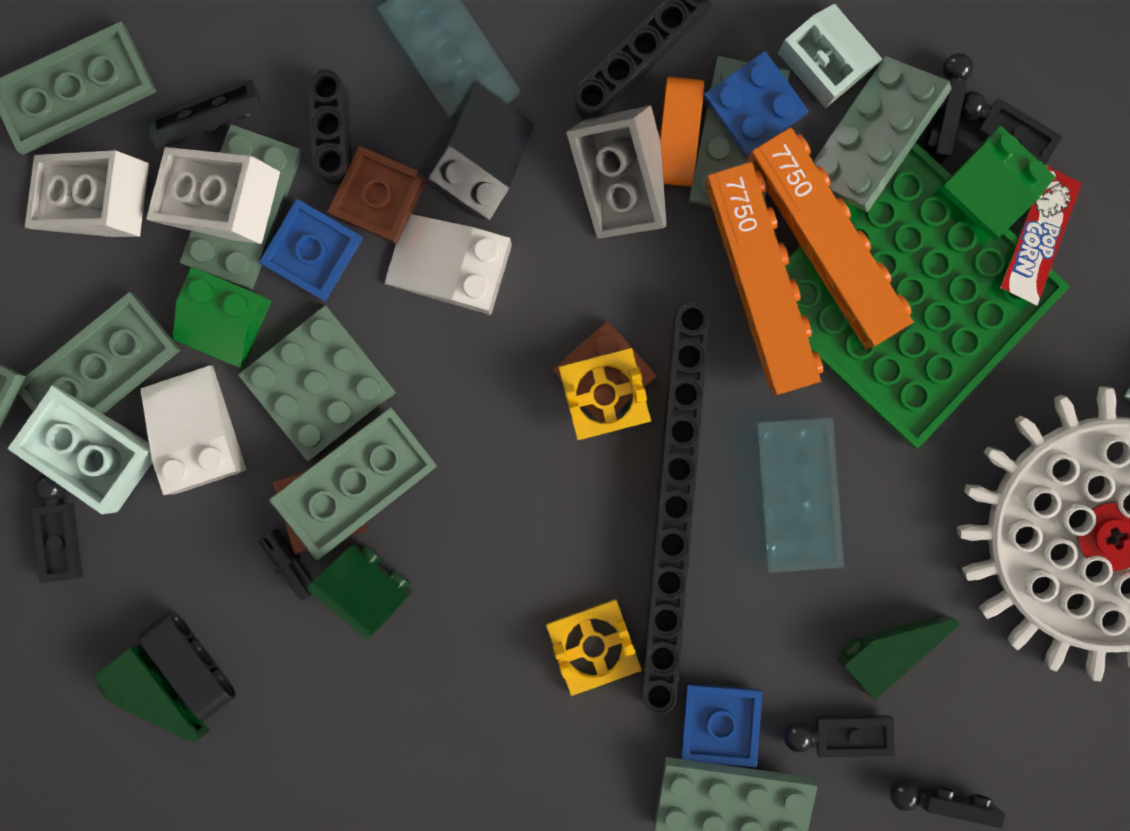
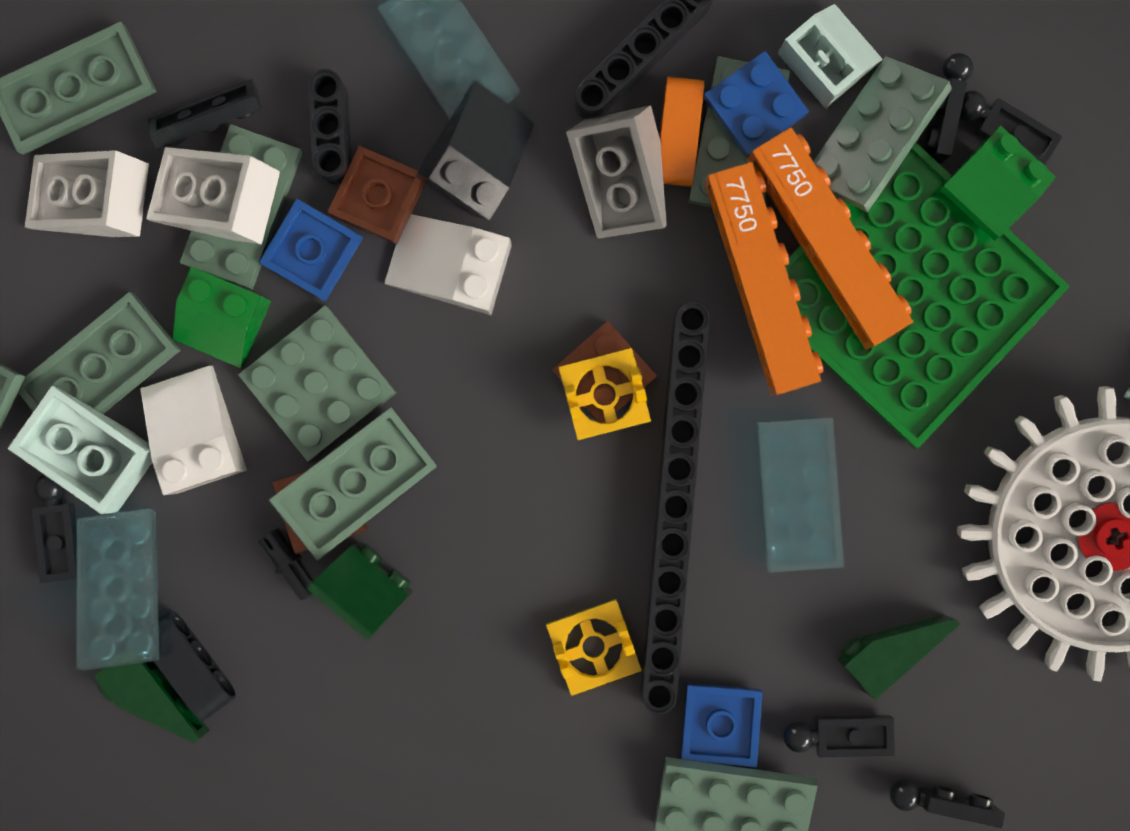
(117, 589): none -> clear light blue plate
(1041, 238): sticker -> none

